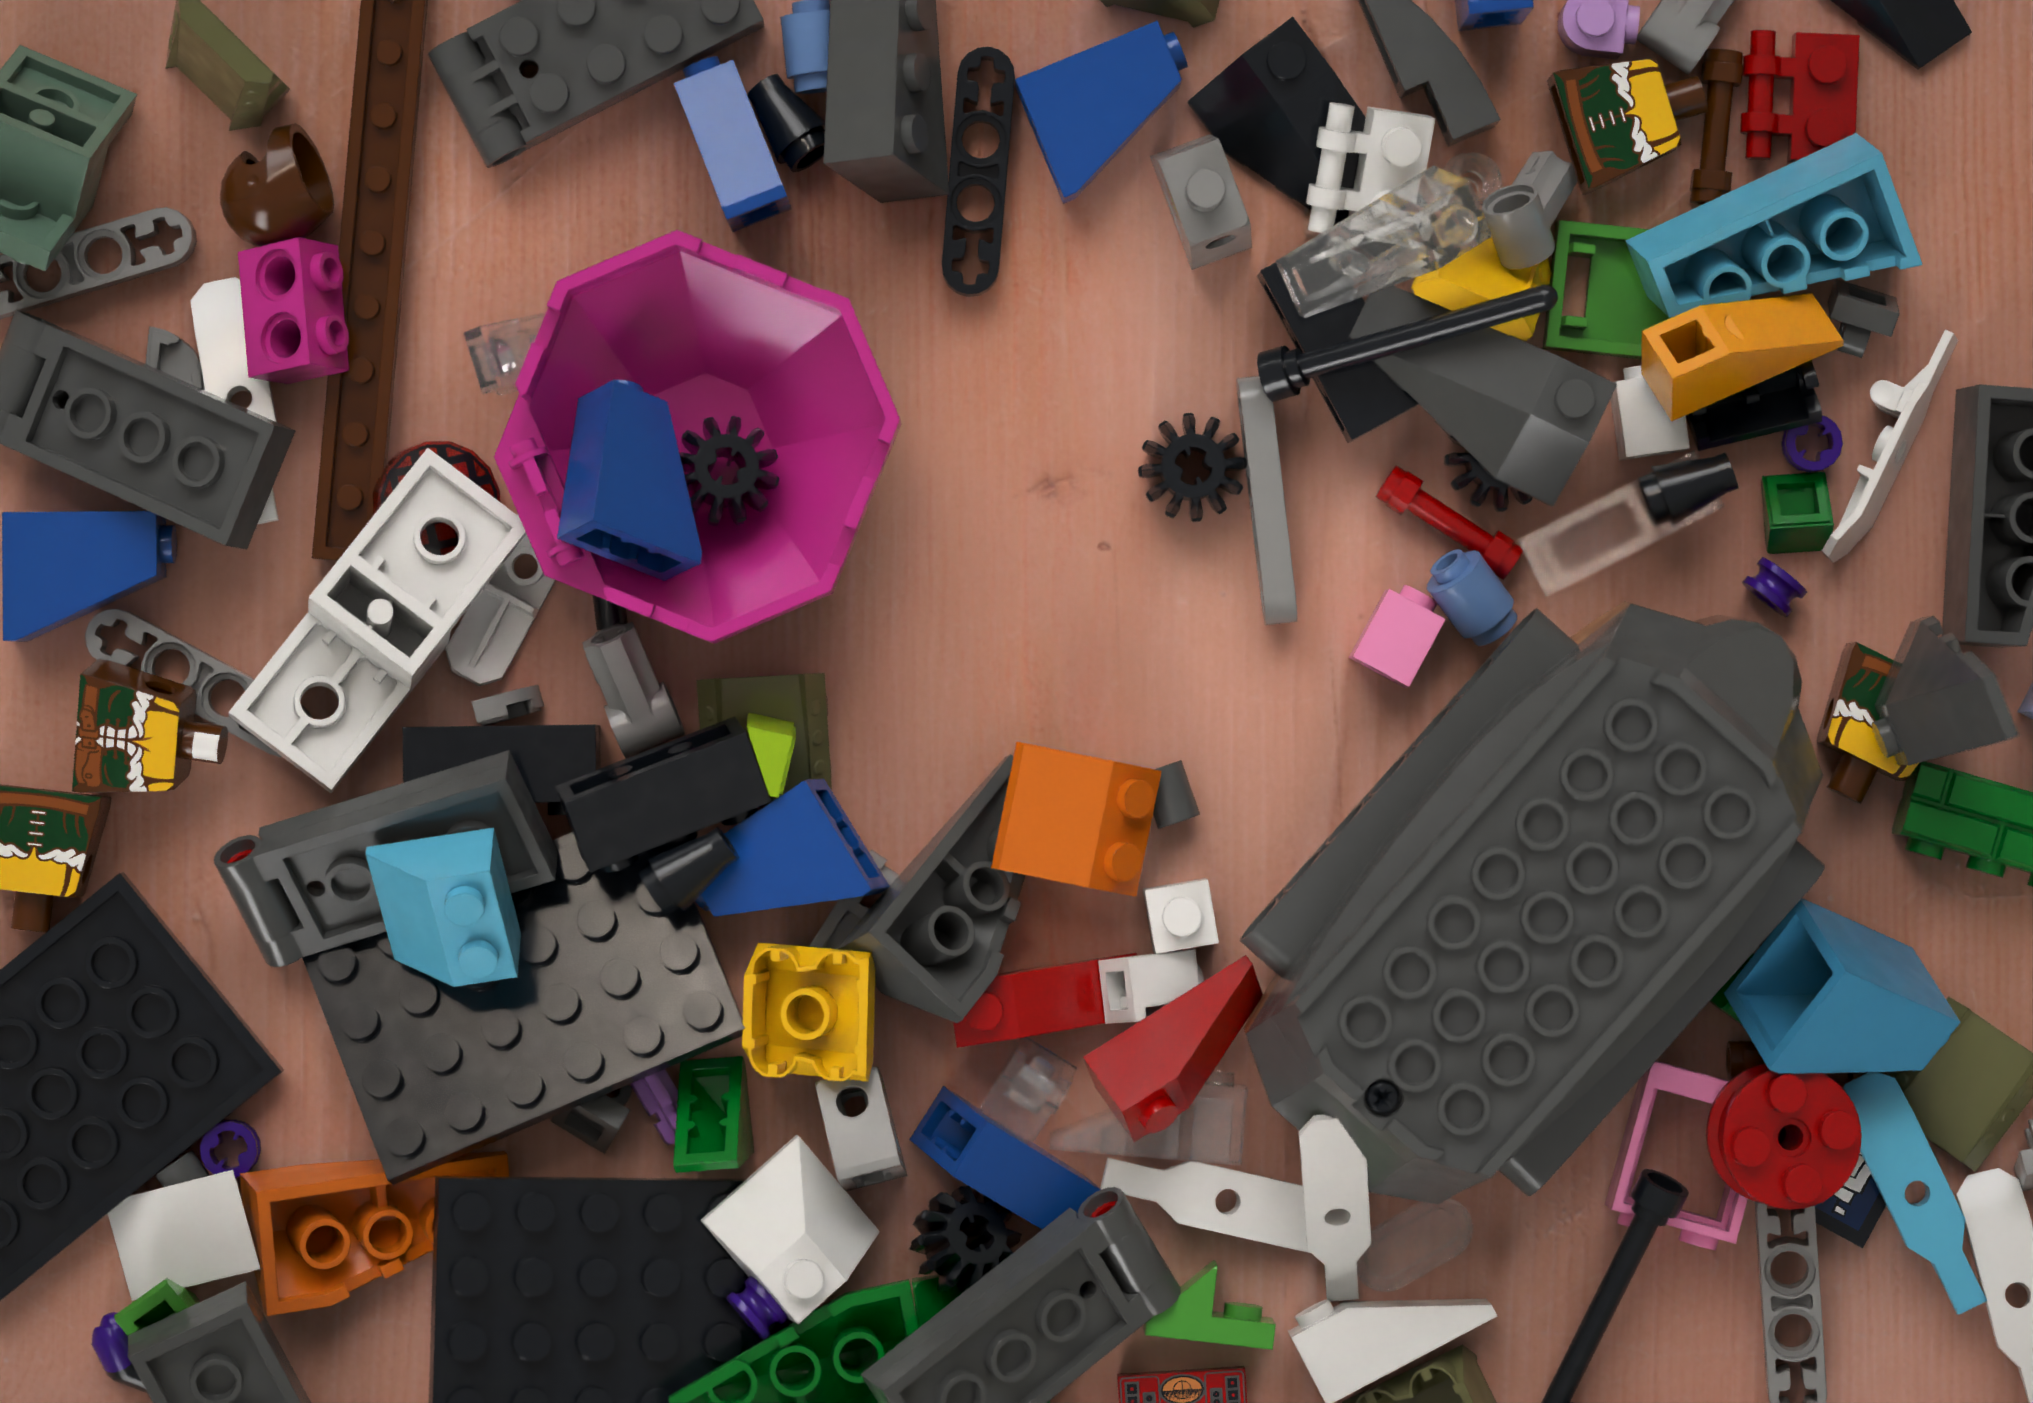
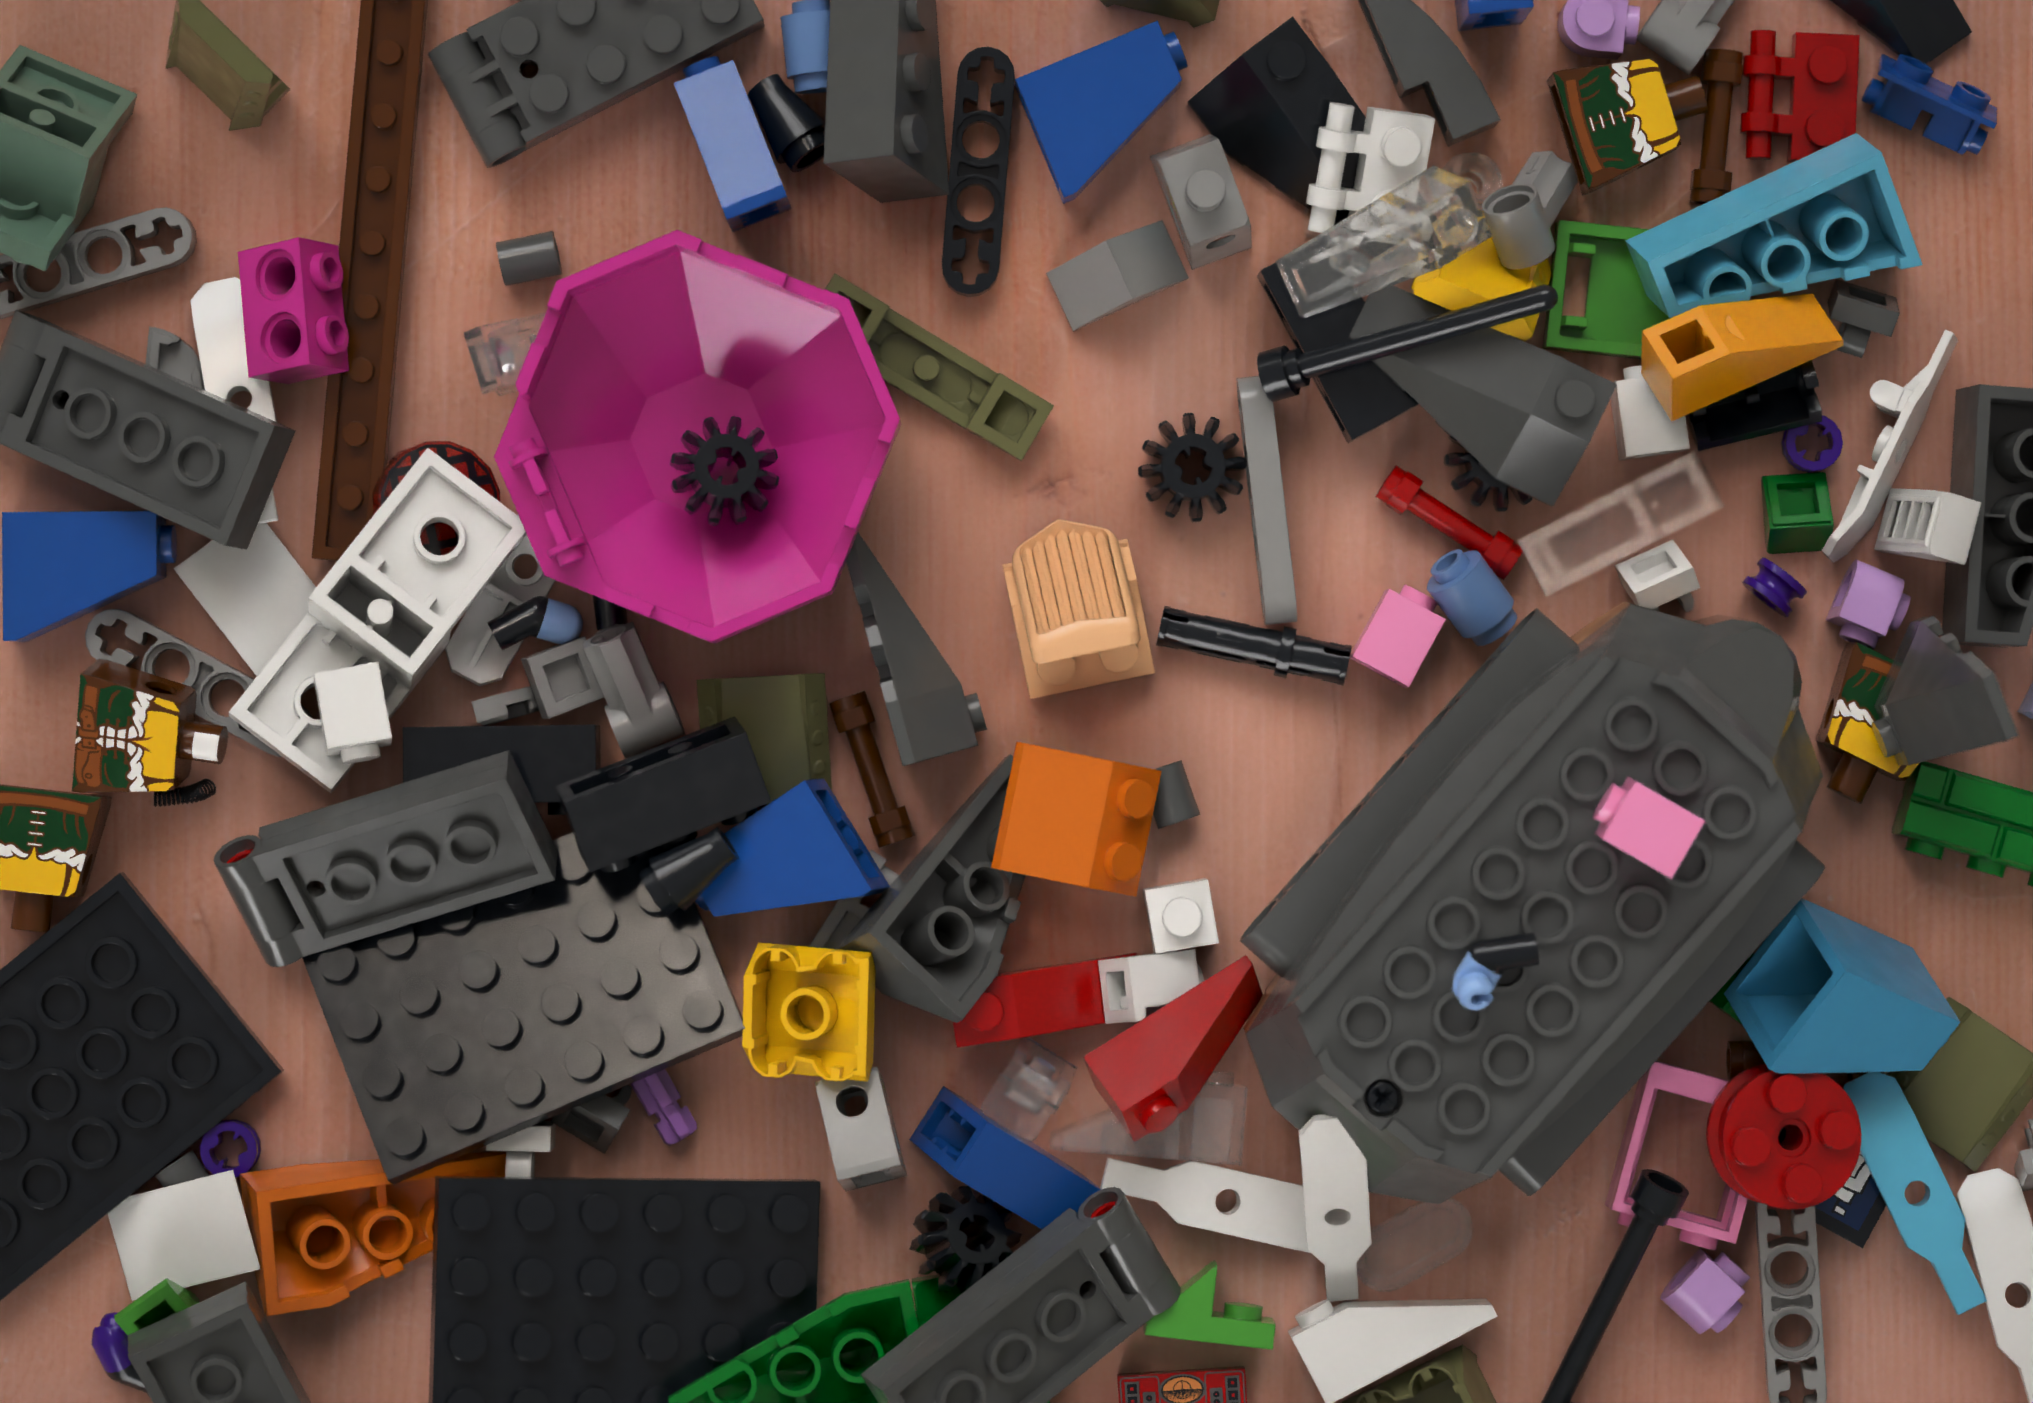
(185, 793): none -> black leg
(250, 593): none -> white sticker
(269, 197): reddish brown helmet -> none
(353, 712): none -> white brick
(448, 906): medium azure slope -> none
(522, 1148): none -> white tile
(529, 258): none -> dark grey hinge
(540, 619): none -> arm
(561, 678): none -> light grey plate
(628, 484): blue slope -> none
(712, 1115): green slope -> none
(757, 1307): dark purple bush -> none
(773, 746): lime slope -> none
(793, 1229): white slope -> none
(854, 717): none -> reddish brown bar
(917, 684): none -> dark grey wedge
(946, 377): none -> olive slope
(1077, 609): none -> light nougat piece
(1117, 274): none -> light grey slope
(1254, 645): none -> black pin
(1486, 963): none -> arm
(1646, 825): none -> bright pink brick
(1659, 577): none -> white tile
(1685, 487): black cone -> none
(1706, 1291): none -> lavender plate
(1868, 604): none -> lavender plate
(1928, 525): none -> white slope
(1954, 110): none -> blue hinge

